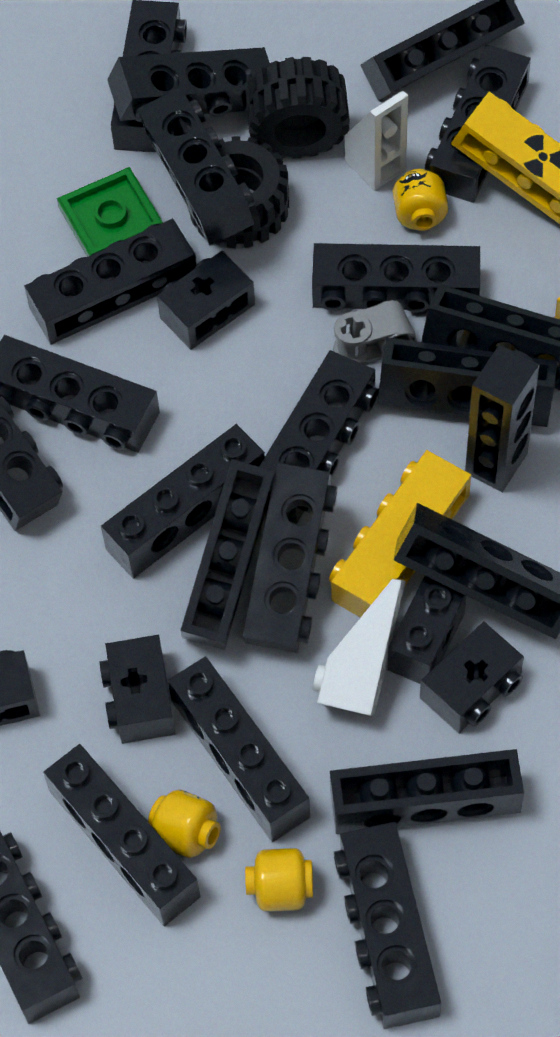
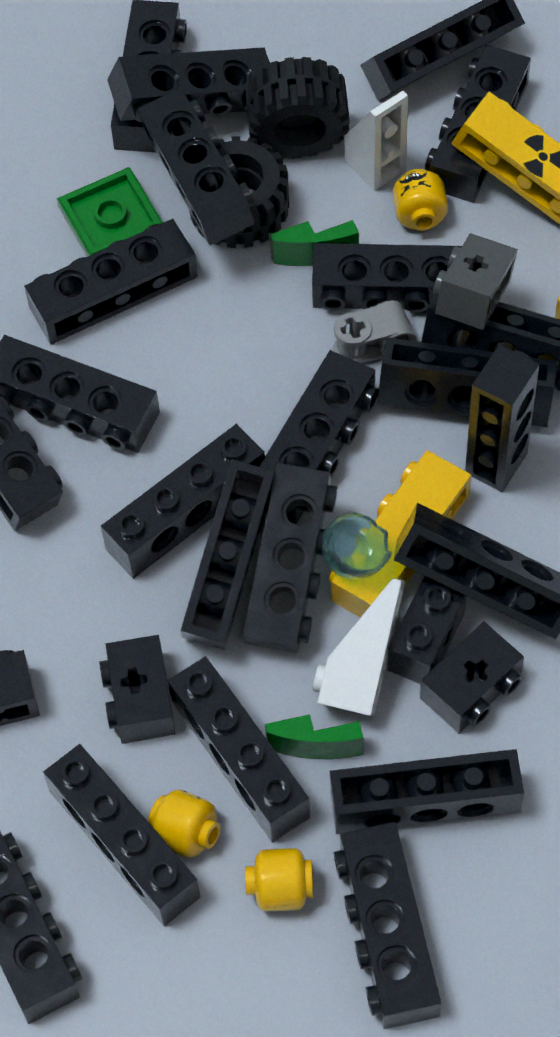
(206, 299): black brick -> none
(296, 244): none -> green slope
(298, 739): none -> green slope
(355, 546): none -> clear light blue hair
(474, 280): none -> dark grey brick

